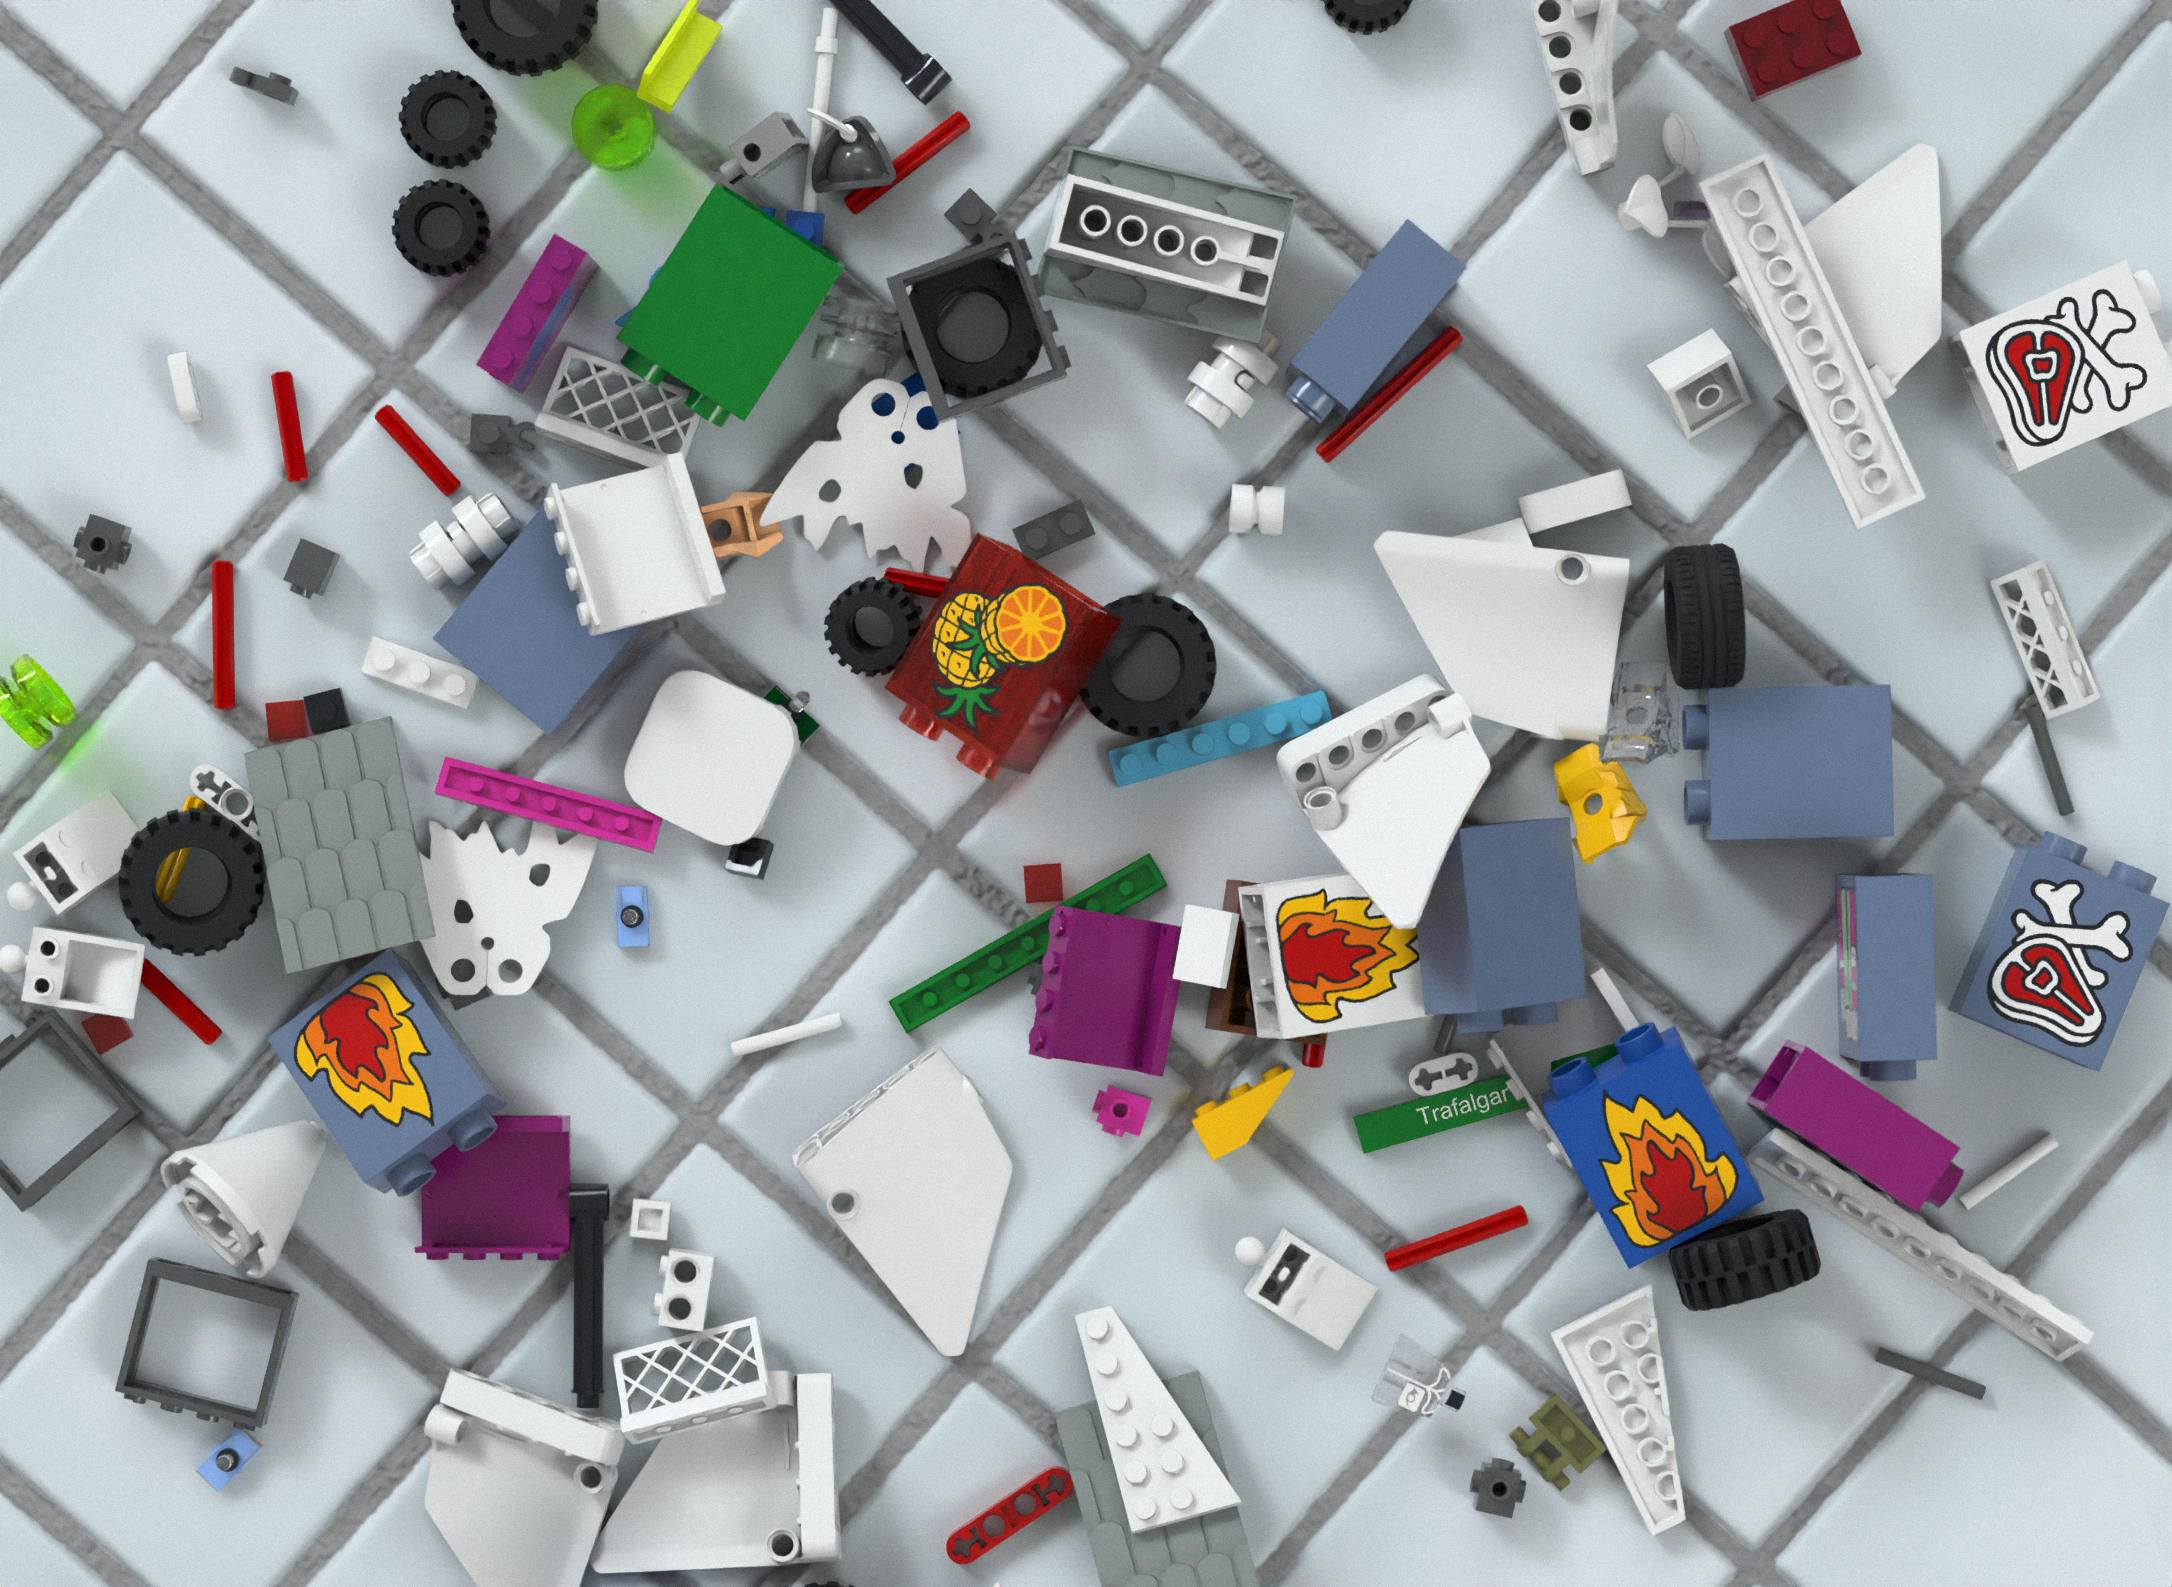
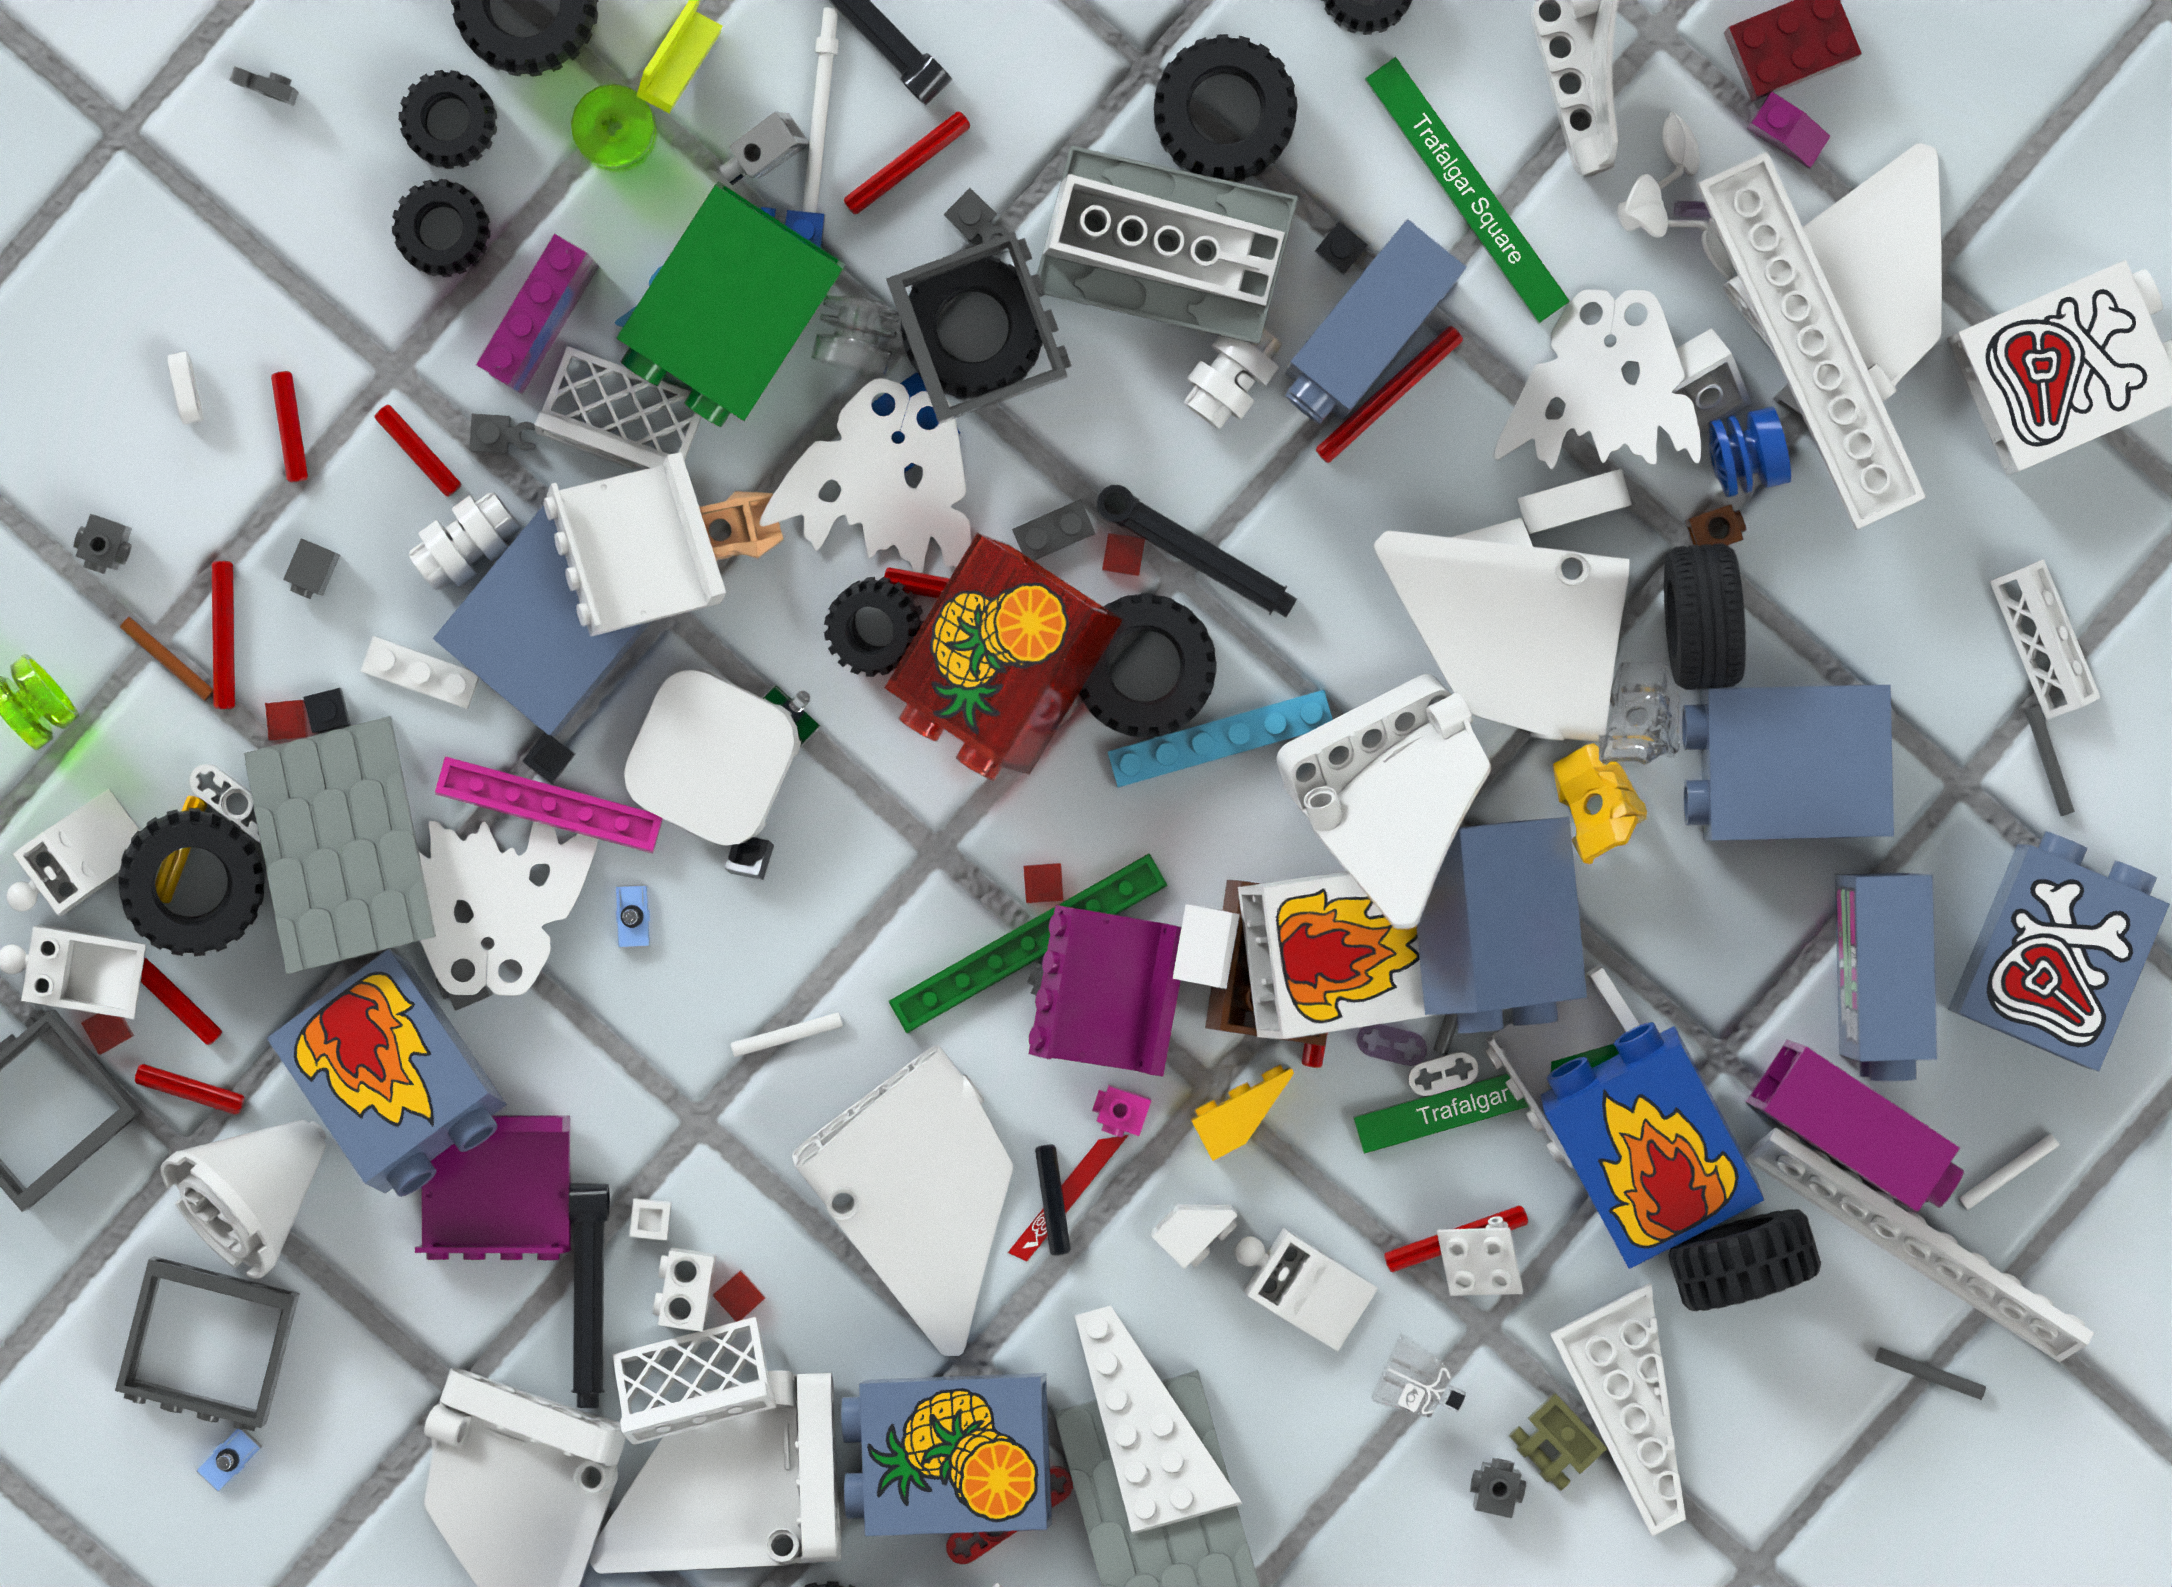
(166, 658): none -> dark orange bar
(189, 1089): none -> red axle
(548, 757): none -> black plate
(739, 1296): none -> clear red plate
(850, 156): dark grey hat -> none
(950, 1454): none -> brick
(1052, 1199): none -> black axle
(1071, 1190): none -> red sticker
(1123, 554): none -> clear red plate
(1192, 1228): none -> white slope
(1197, 552): none -> black piece
(1214, 58): none -> black tyre
(1256, 509): white wheel -> none
(1341, 248): none -> black plate
(1389, 1053): none -> clear purple beam
(1467, 190): none -> green tile
(1480, 1260): none -> white hinge
(1594, 389): none -> white piece
(1698, 526): none -> reddish brown brick
(1748, 452): none -> blue wheel
(1789, 129): none -> magenta slope

